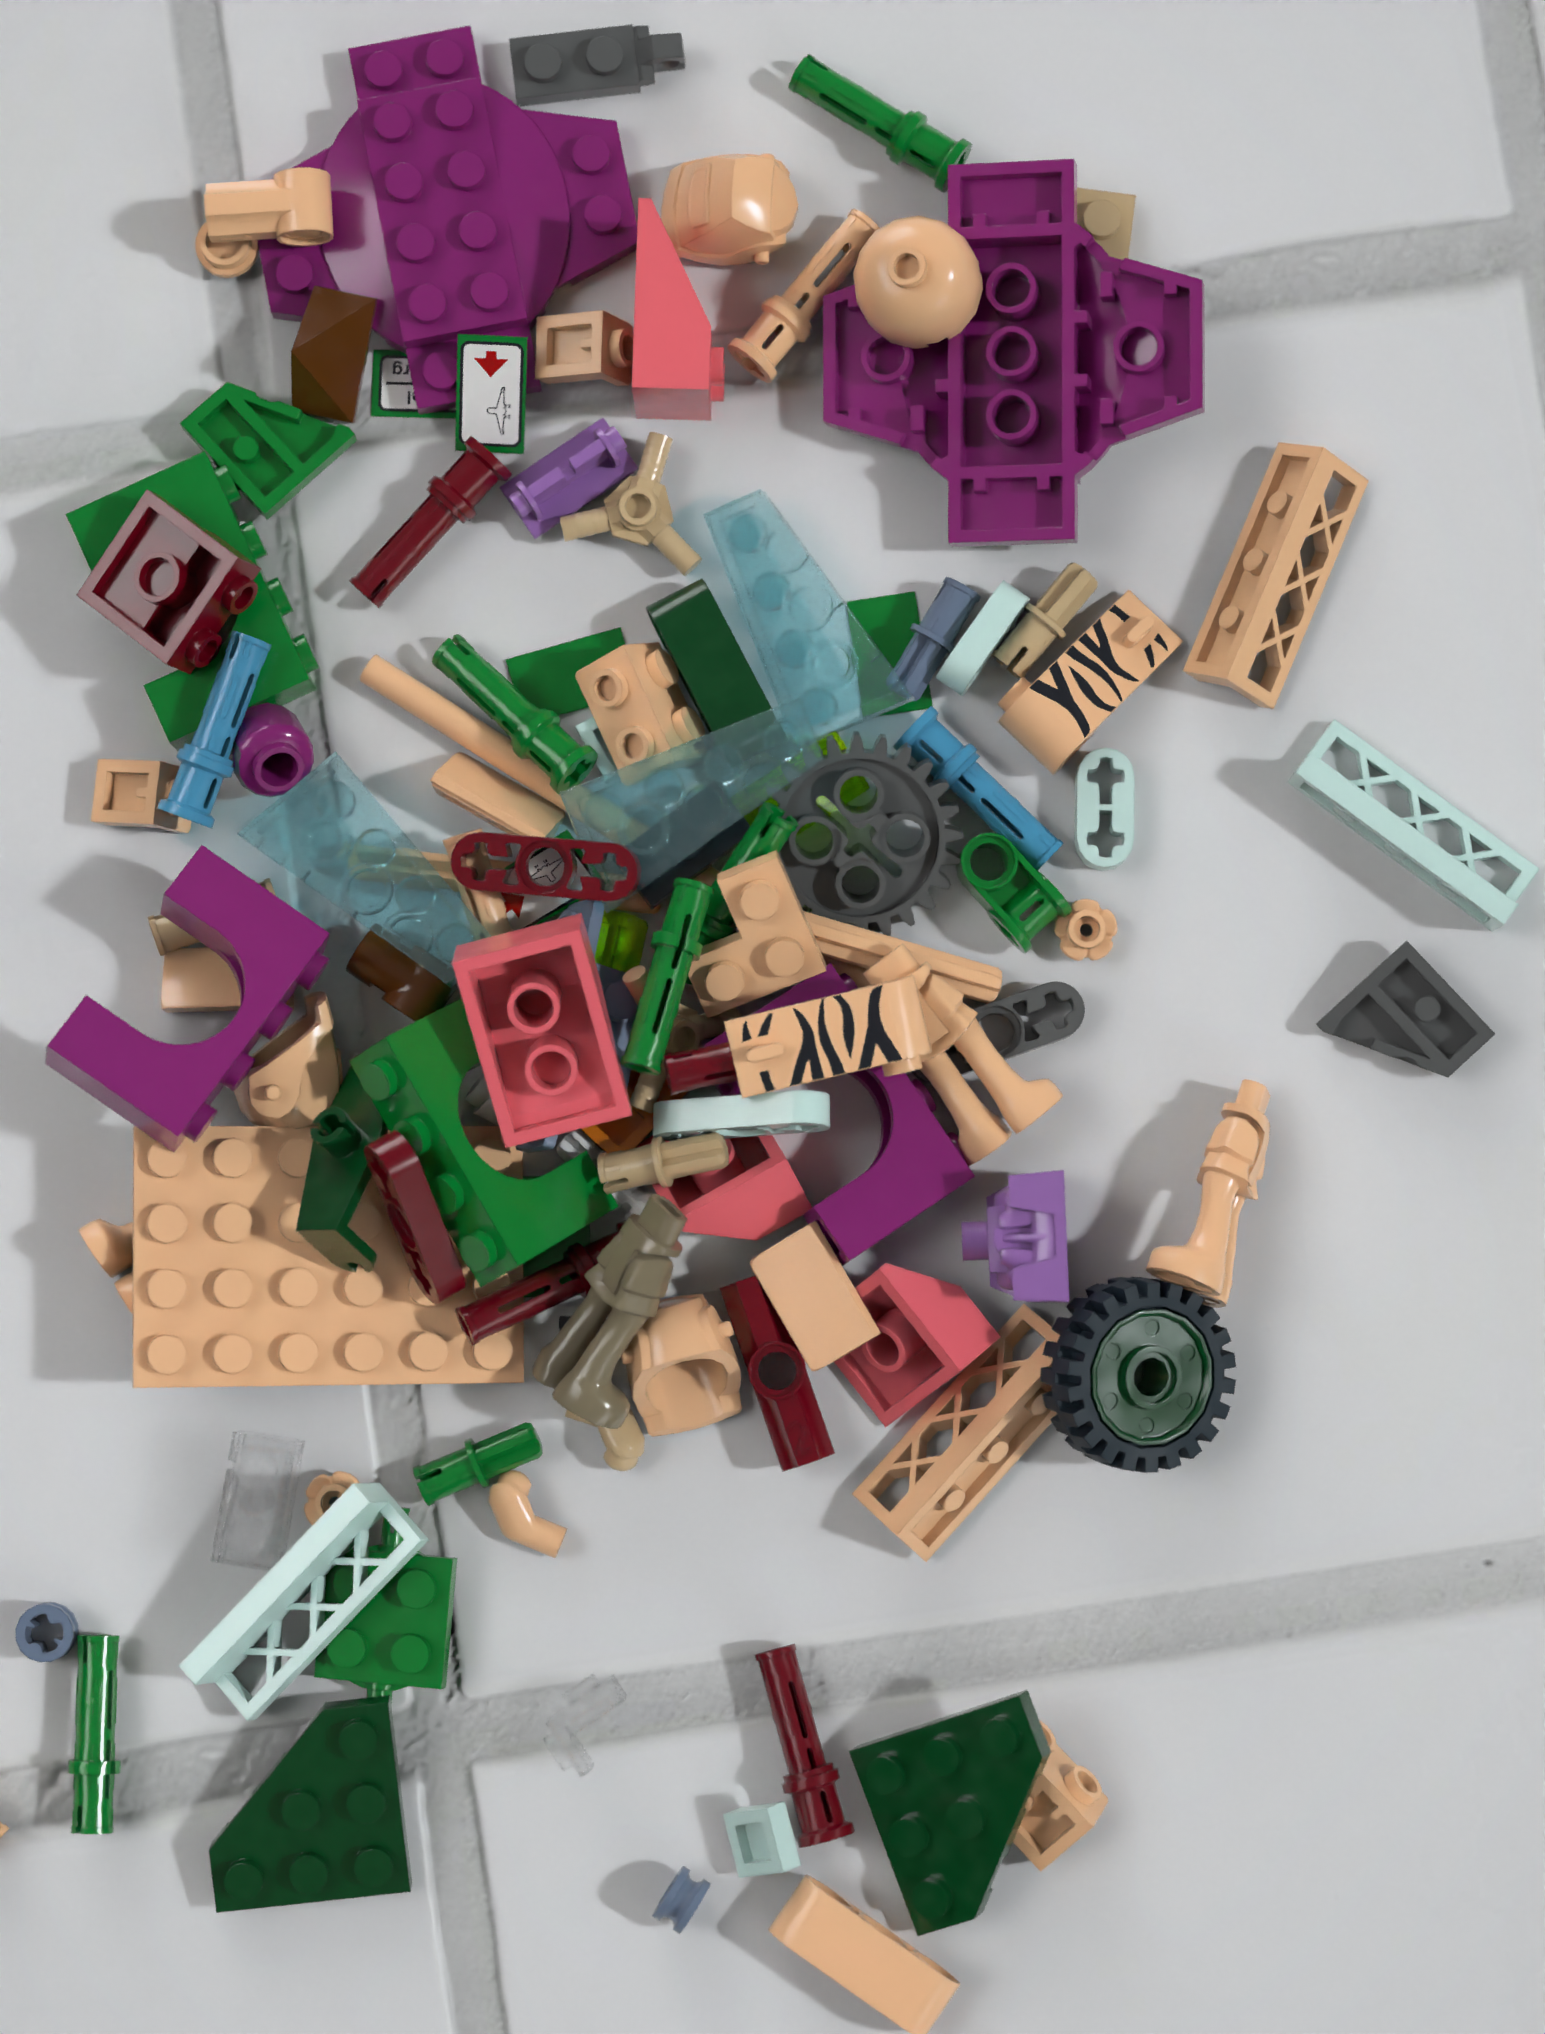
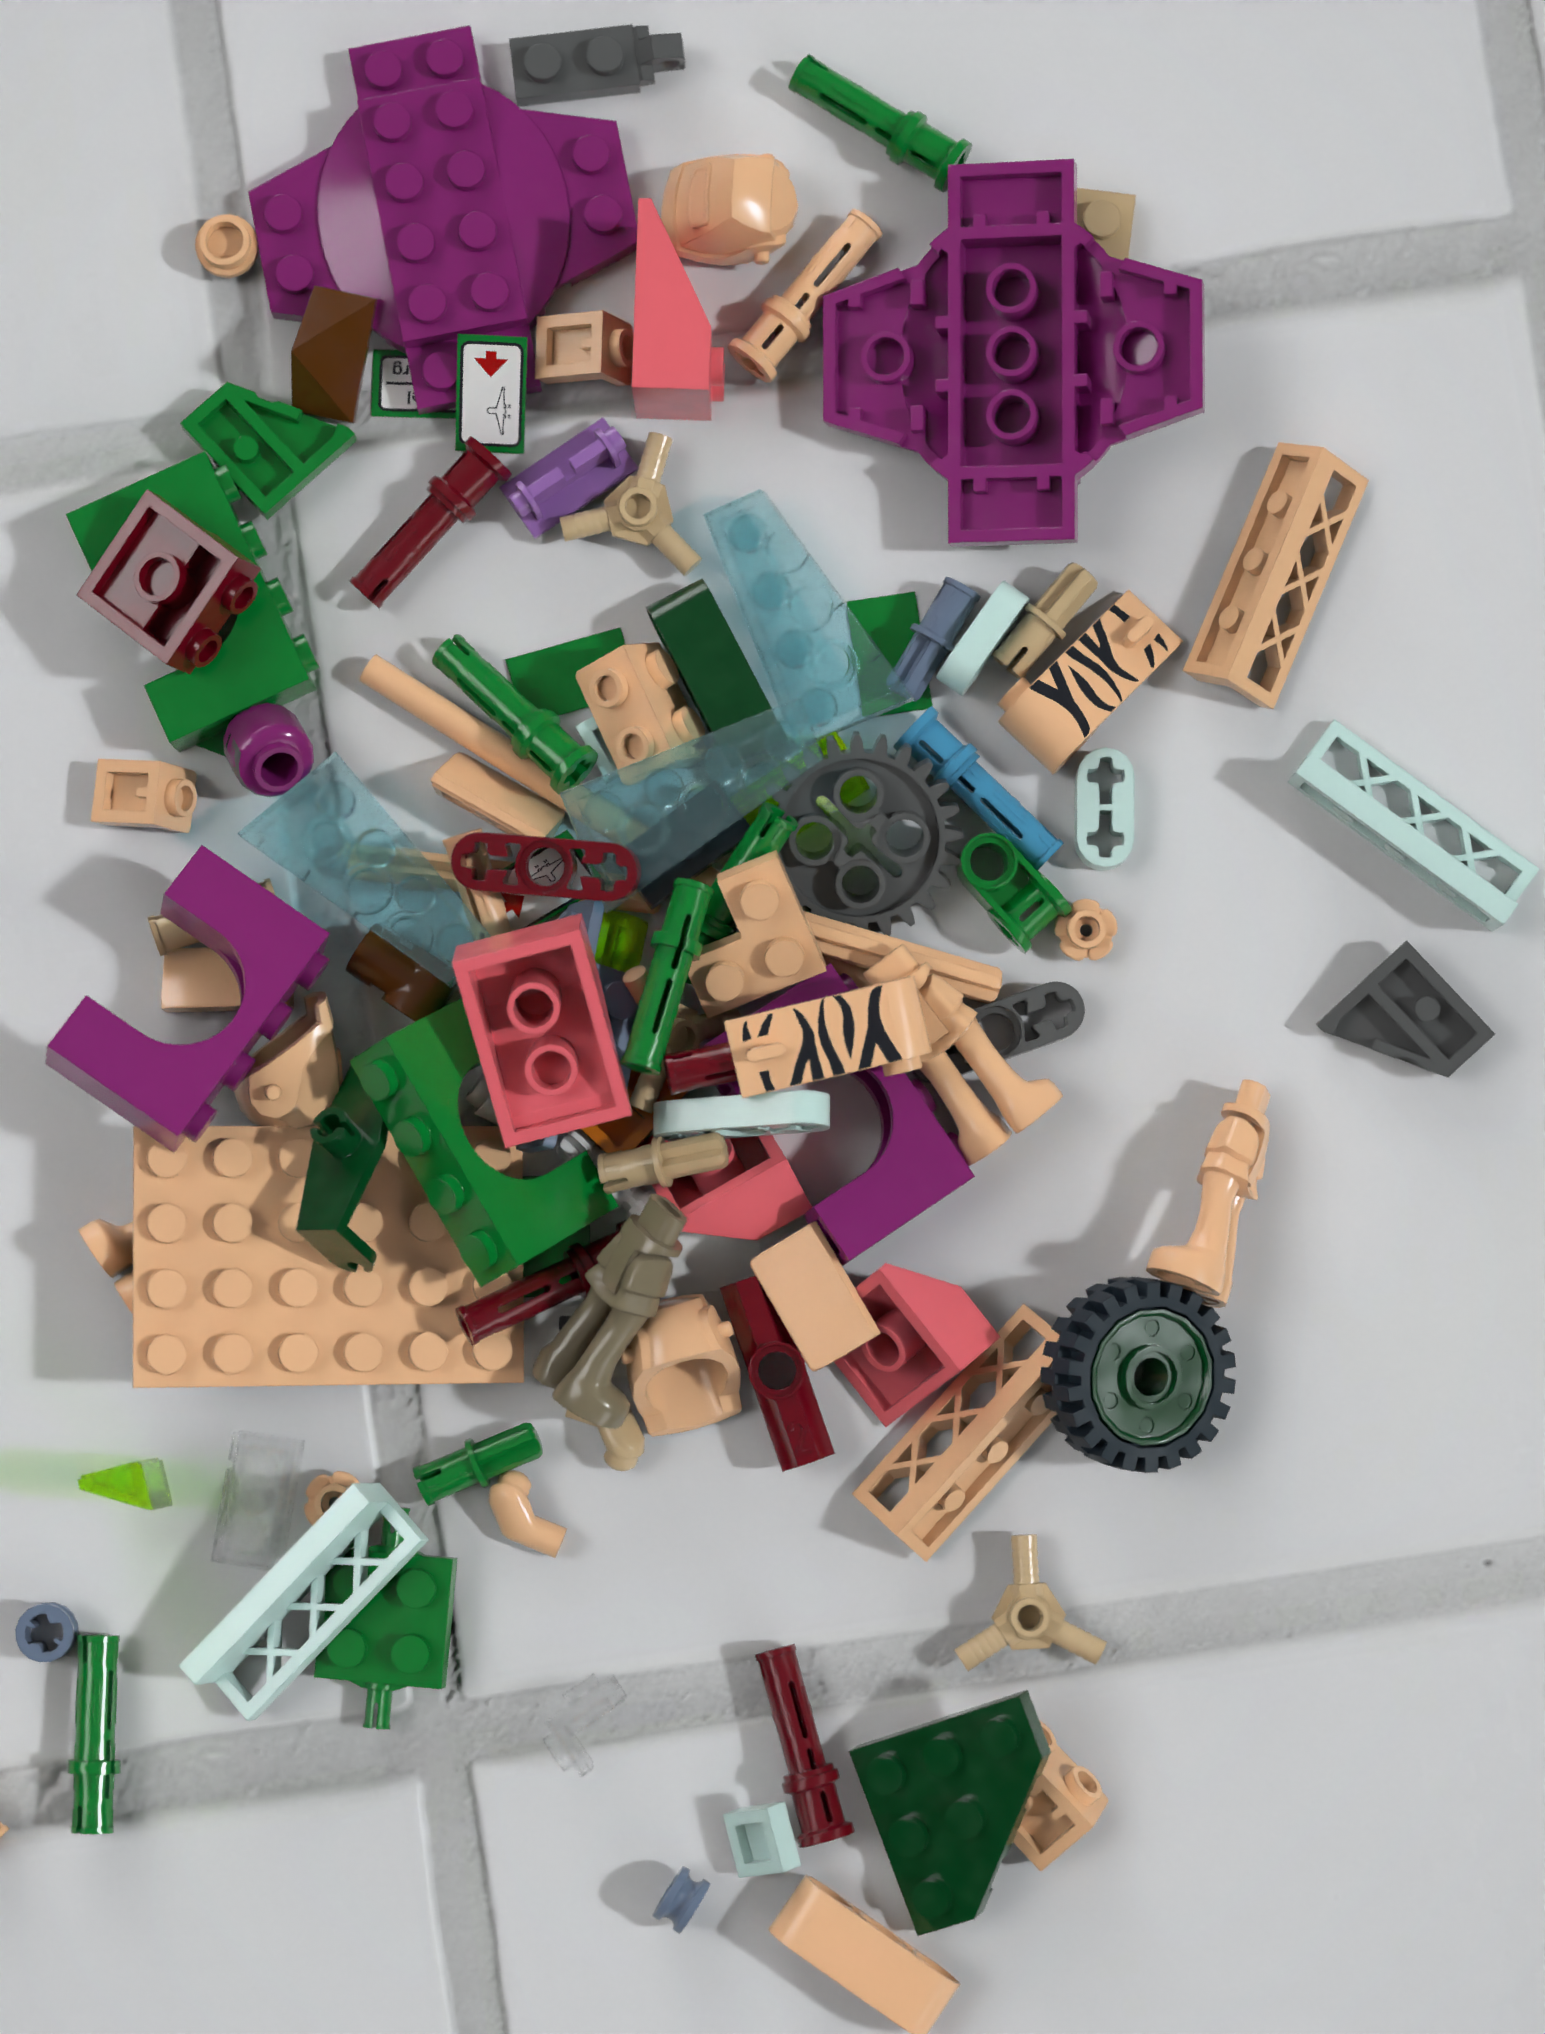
(134, 1483): none -> clear neon green slope
(207, 757): dark azure pin -> none
(288, 207): light nougat piece -> none
(321, 1819): dark green plate -> none
(414, 1216): dark red beam -> none
(917, 281): light nougat cylinder -> none
(1024, 1238): medium lavender brick -> none
(1028, 1616): none -> tan piece

